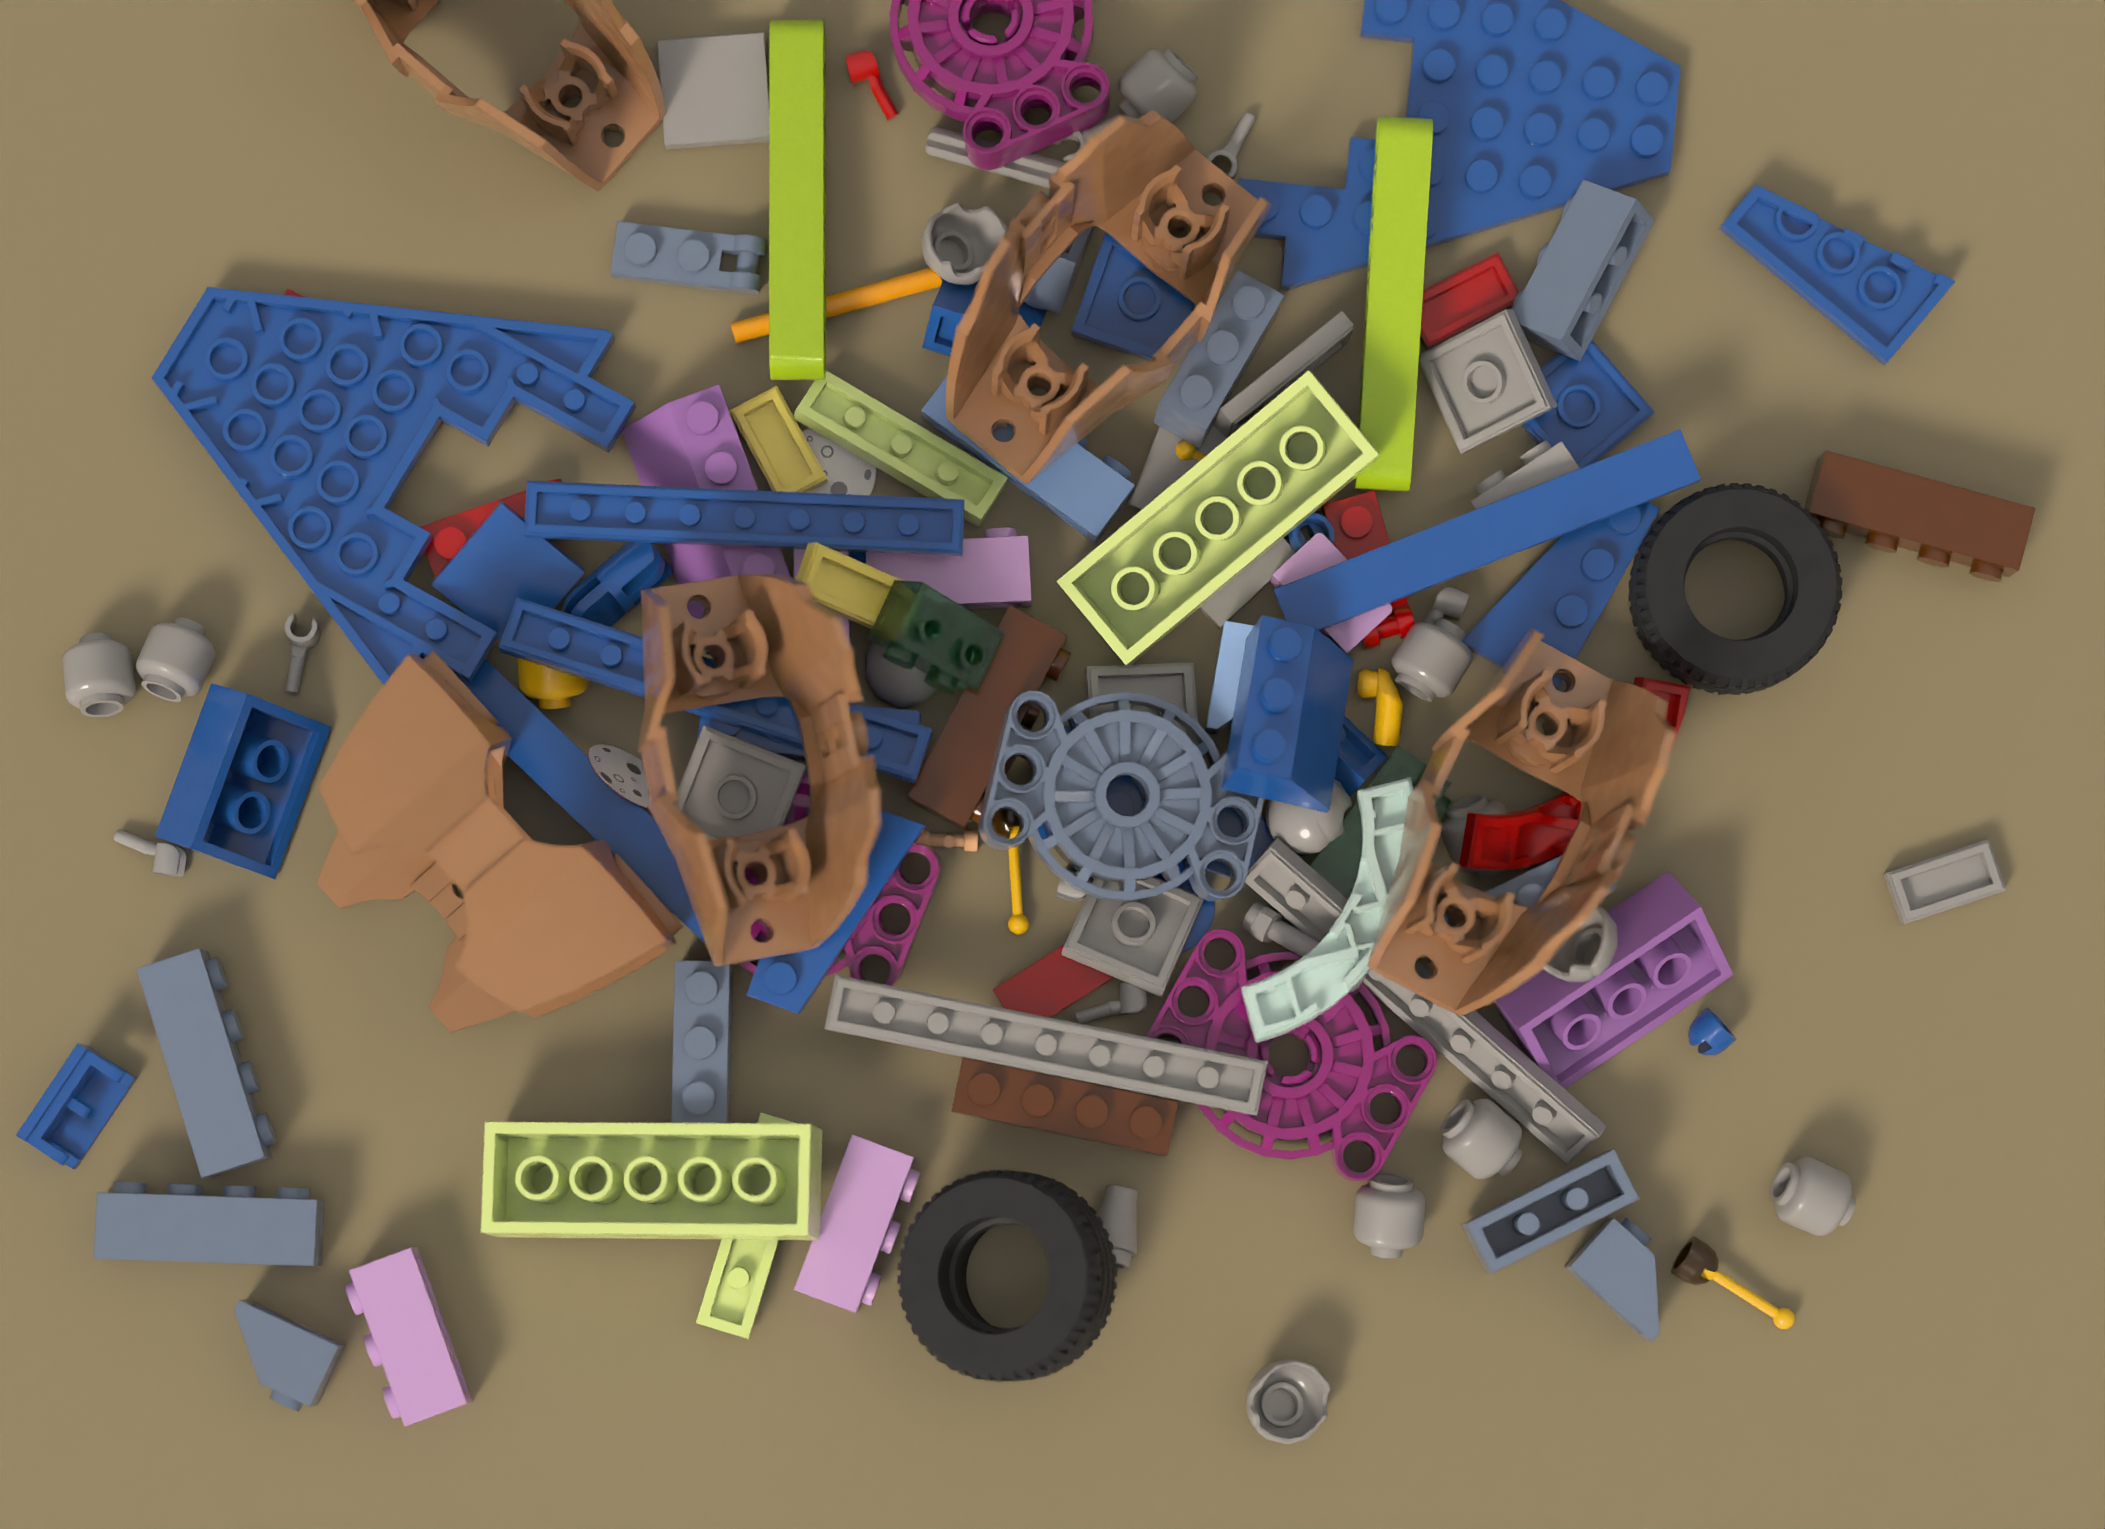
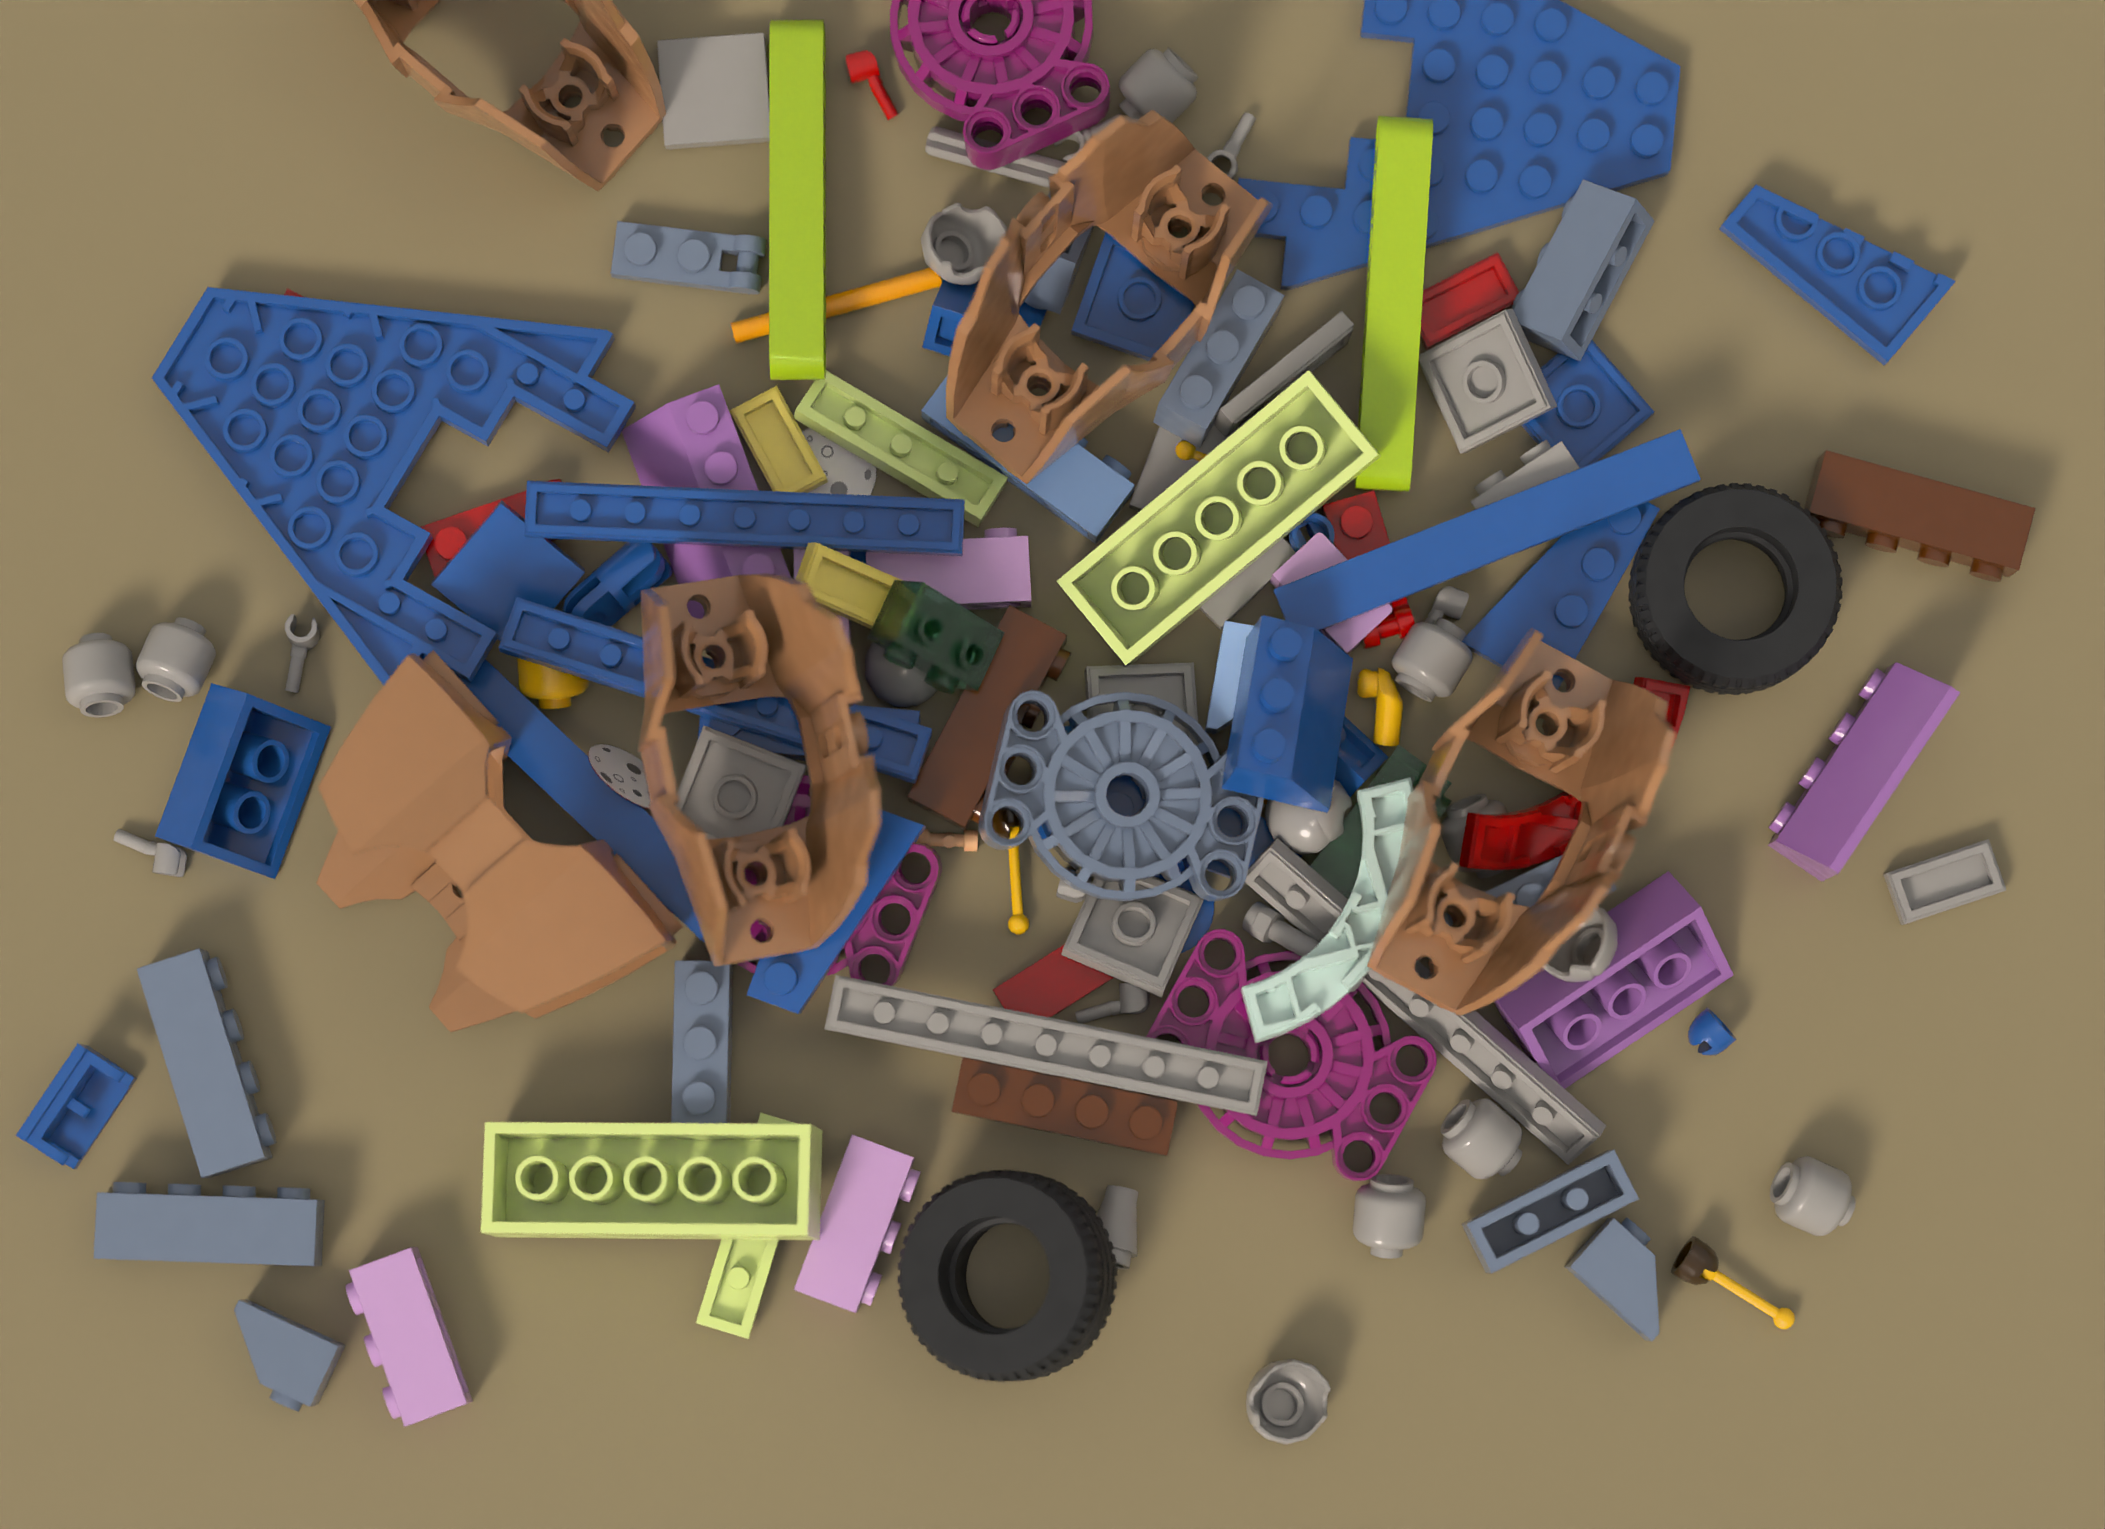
(1861, 769): none -> medium lavender slope

